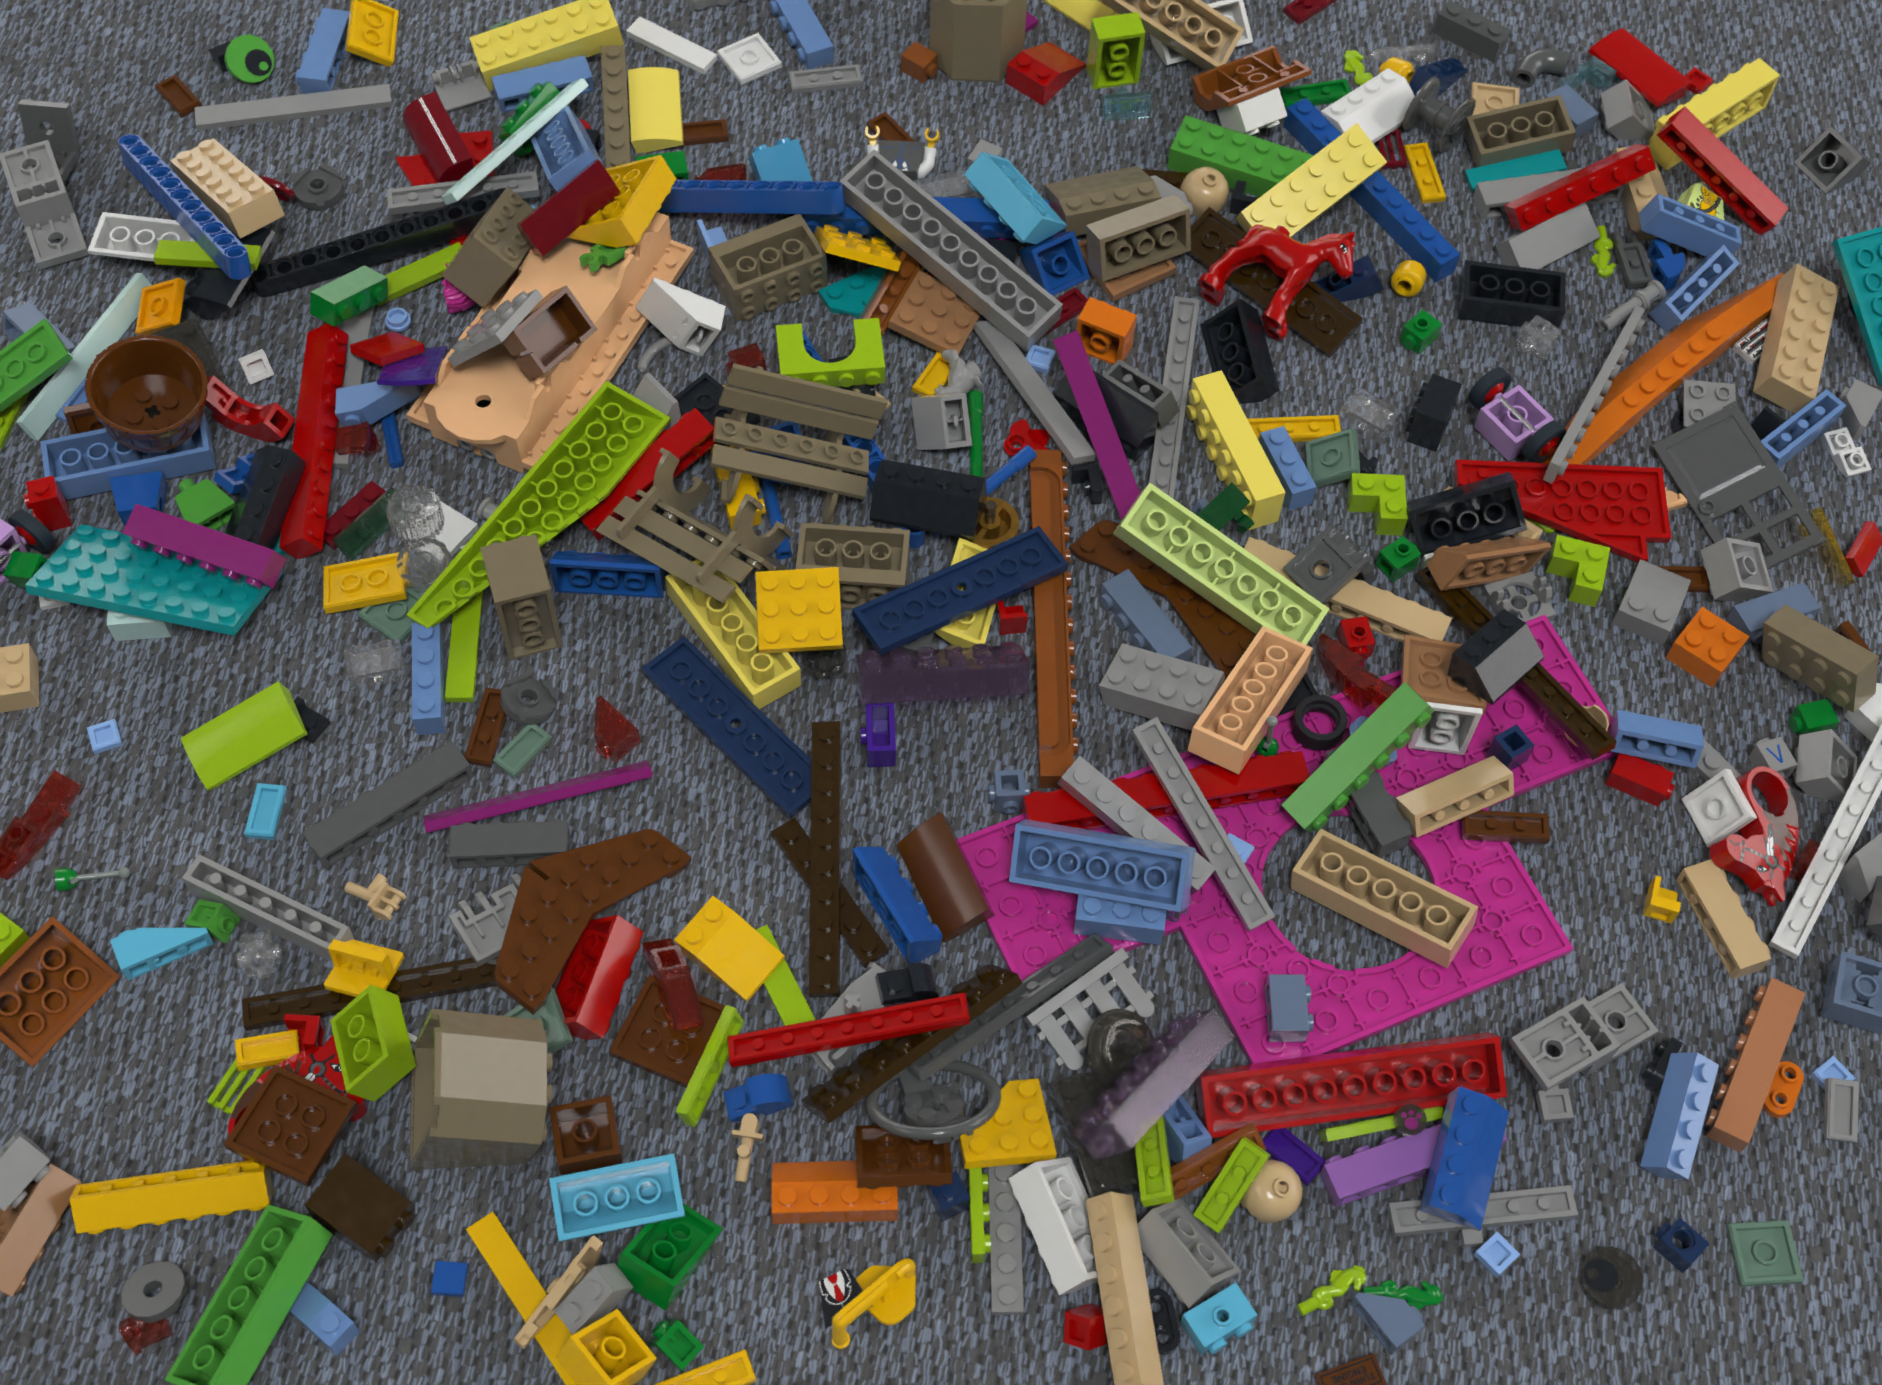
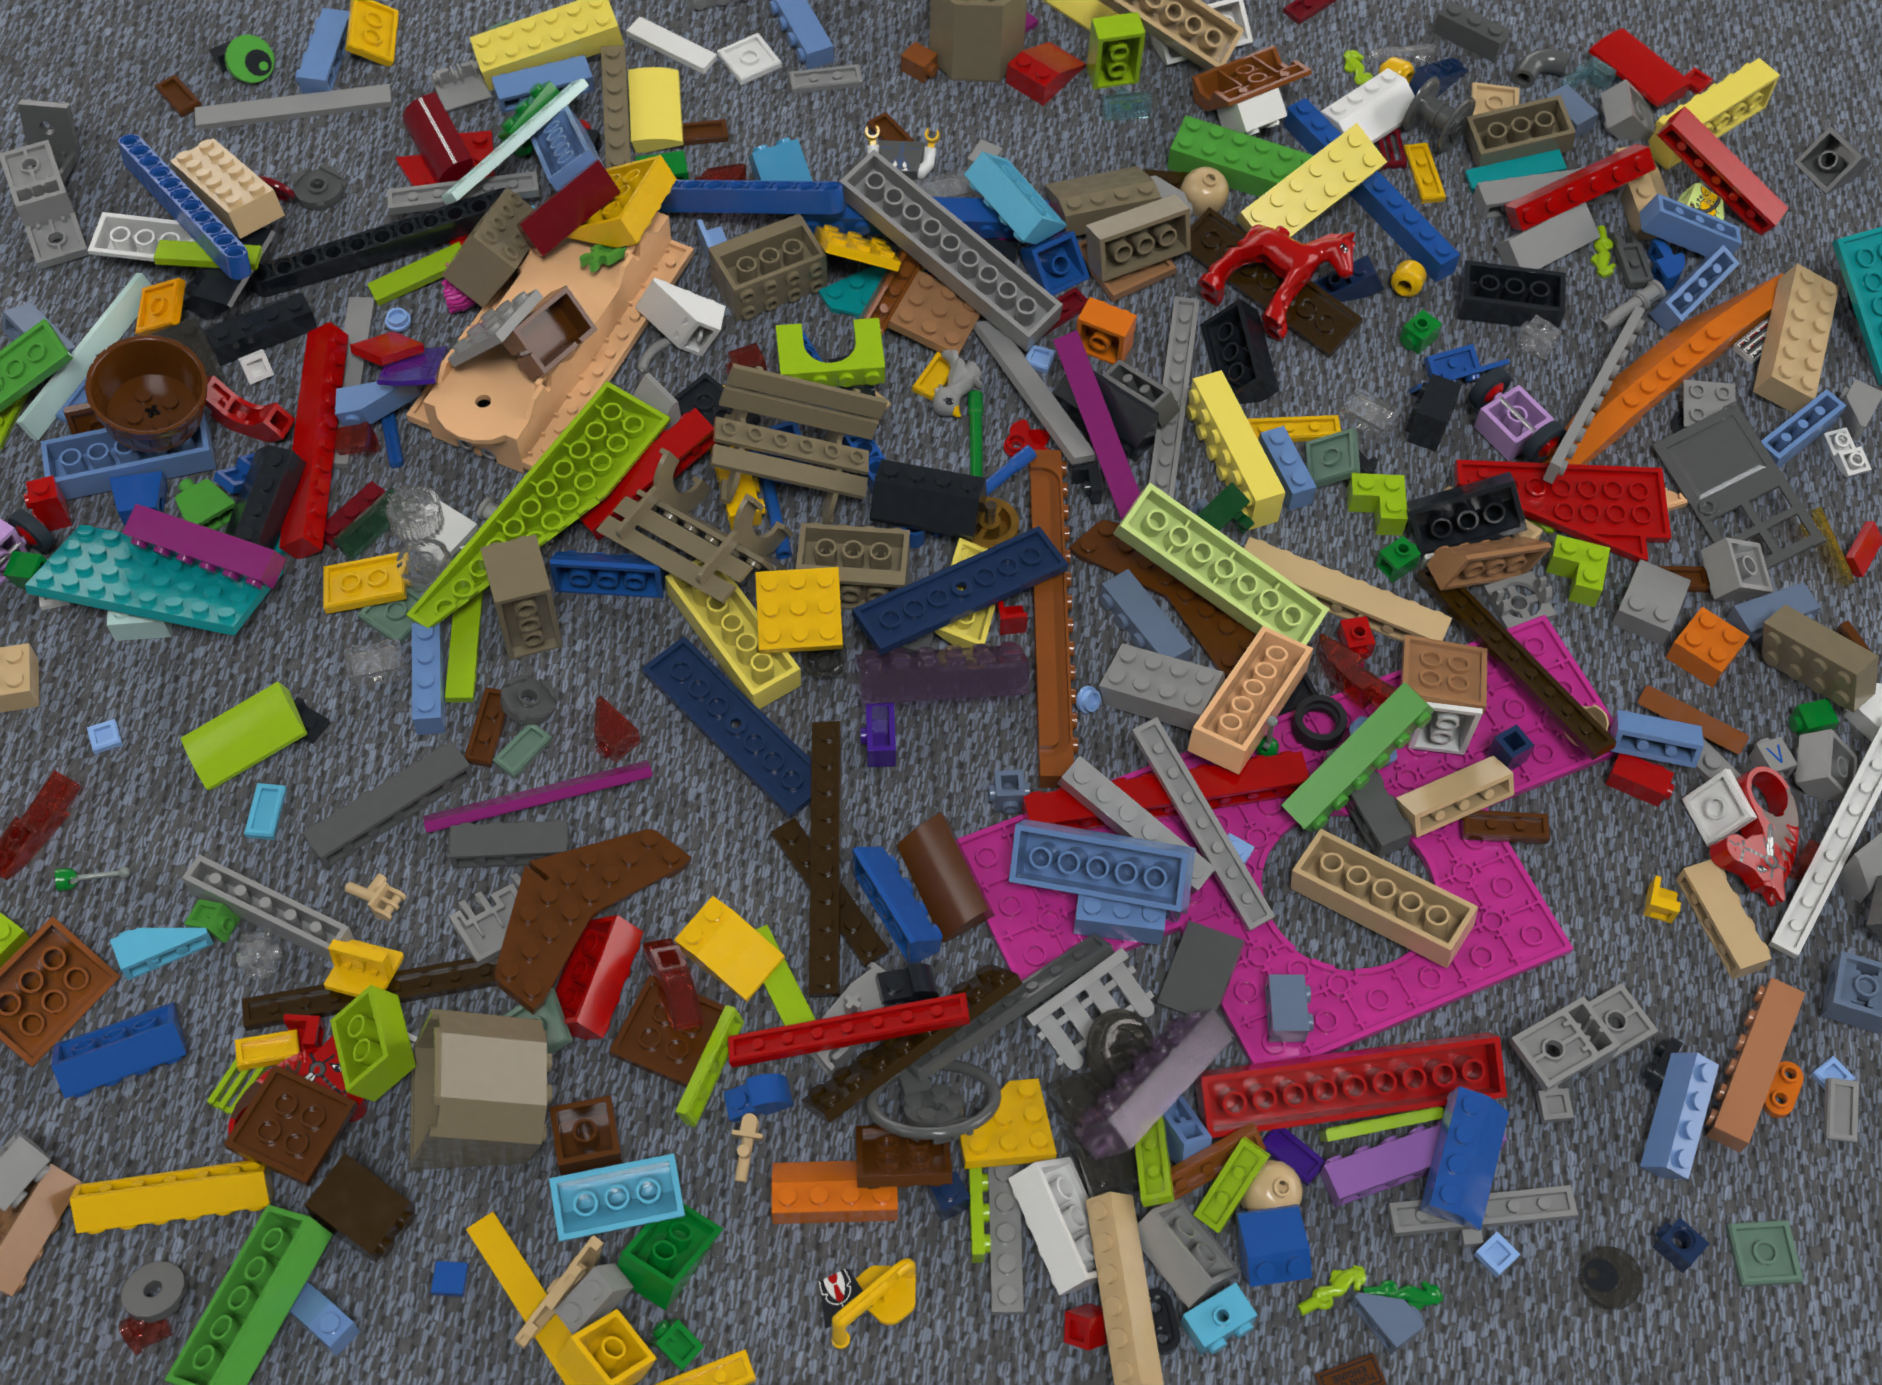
(118, 1051): none -> blue slope
(260, 328): none -> black slope
(348, 295): green brick -> none
(941, 421): light grey slope -> none
(1088, 699): none -> light blue plate
(1200, 970): none -> dark grey tile
(1239, 200): black panel -> none
(1273, 1245): none -> blue slope
(1316, 93): green tile -> none
(1343, 561): dark grey bracket -> none
(1410, 1120): clear smoke tile -> none
(1457, 365): none -> blue bracket
(1496, 657): black slope -> none
(1679, 711): none -> dark orange slope
(1766, 423): black slope -> none

